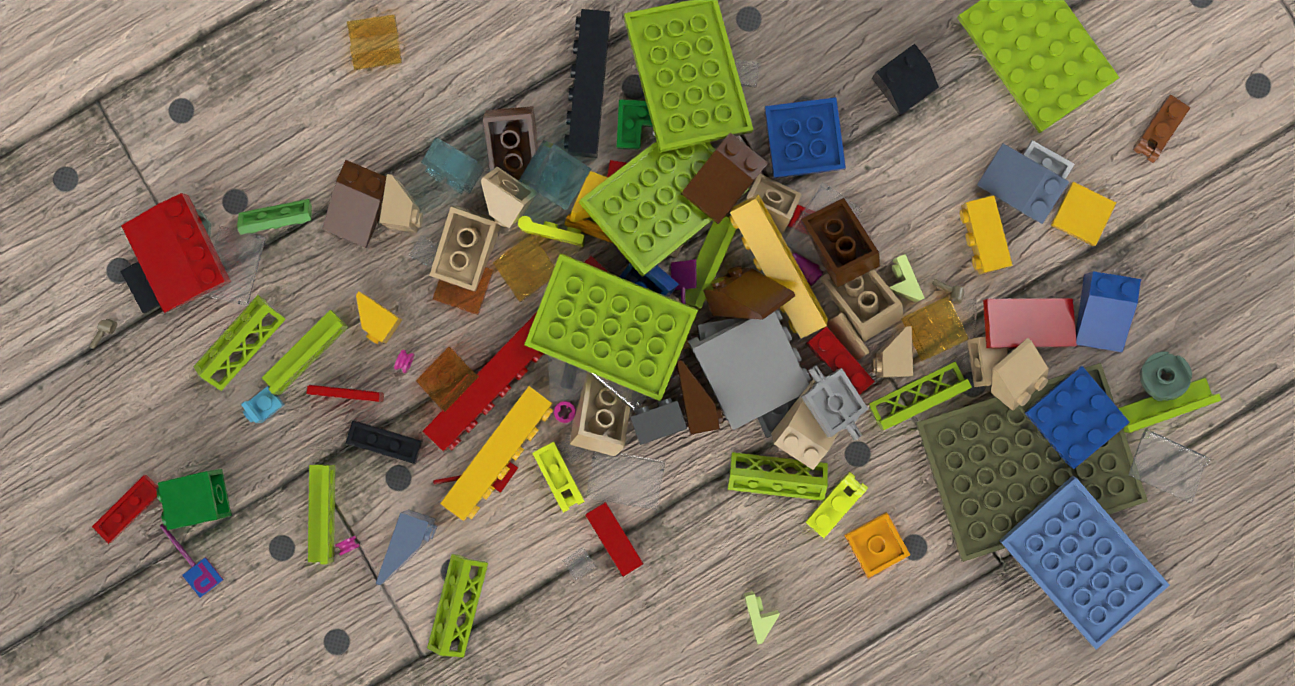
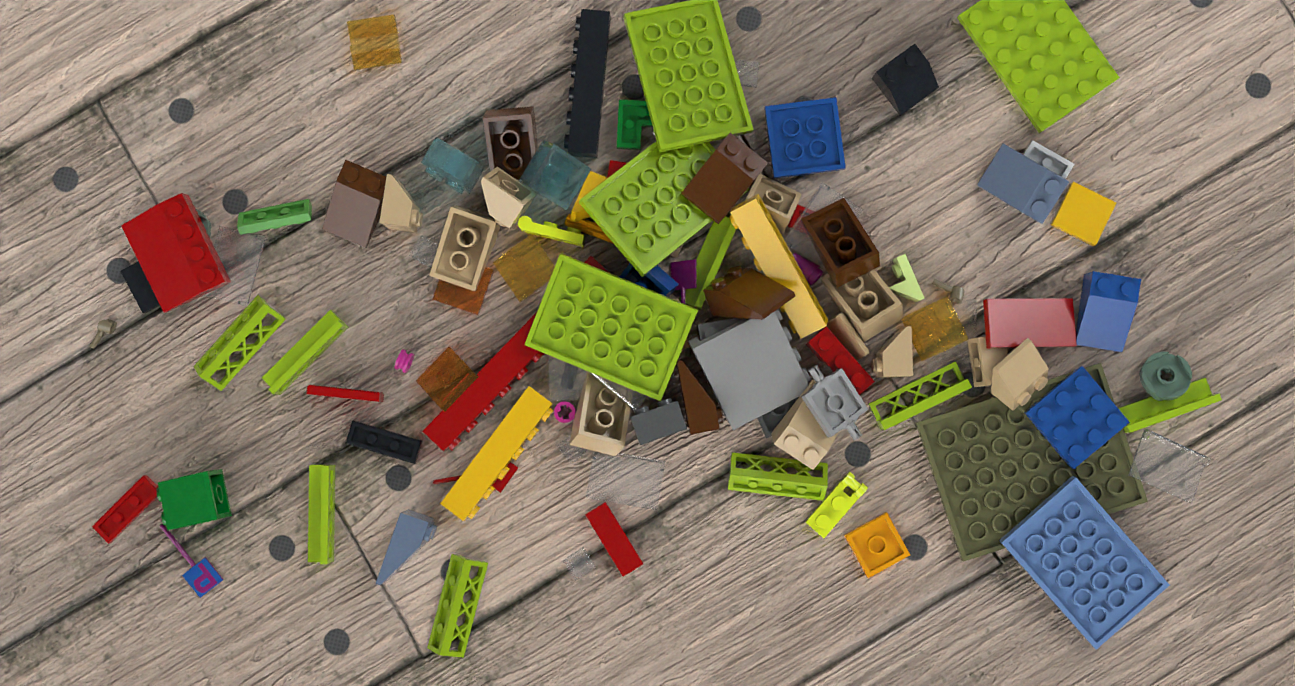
(262, 406): medium azure bracket -> none
(347, 545): dark pink bush -> none
(376, 319): yellow slope -> none
(558, 476): neon yellow plate -> none
(760, 622): yellowish green slope -> none
(985, 235): yellow brick -> none
(1161, 128): dark orange plate -> none

